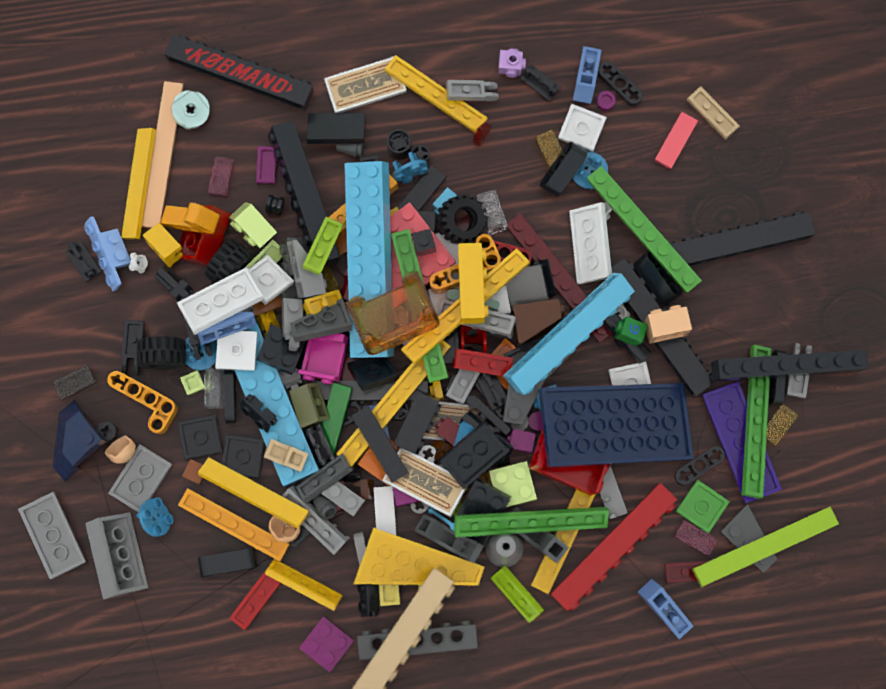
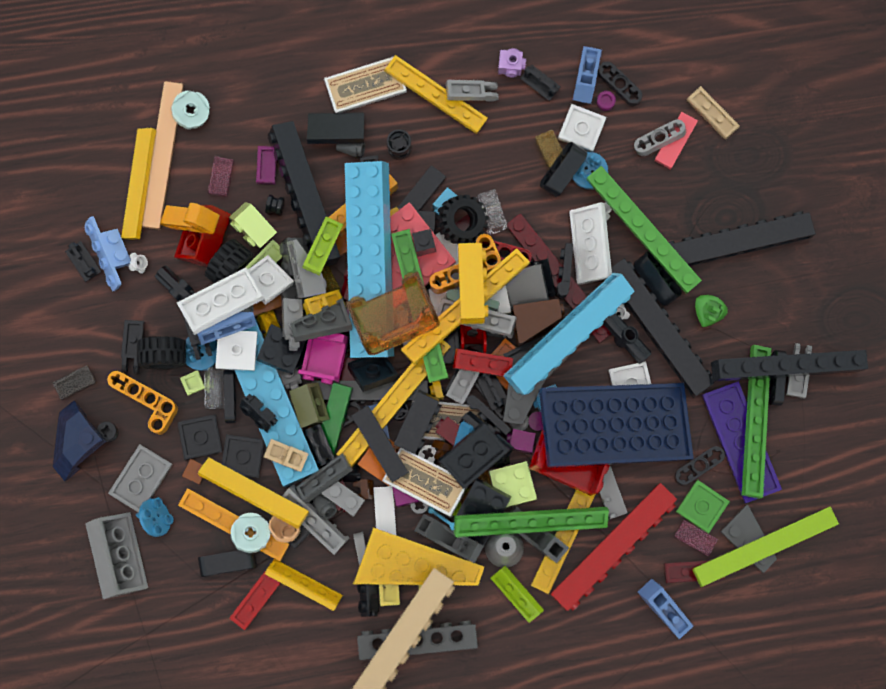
(52, 535): light grey plate -> none
(121, 450): light nougat hair -> none
(163, 244): yellow hinge -> none
(239, 72): black brick -> none
(258, 525): none -> light aqua plate
(326, 644): magenta plate -> none
(409, 170): dark azure plate -> none
(421, 151): black wheel -> none
(481, 133): clear red tile -> none
(565, 271): none -> black hinge
(630, 331): green brick -> none
(661, 130): none -> light grey beam
(667, 324): light nougat brick -> none
(710, 309): none -> bright green piece
(780, 424): clear yellow plate -> none

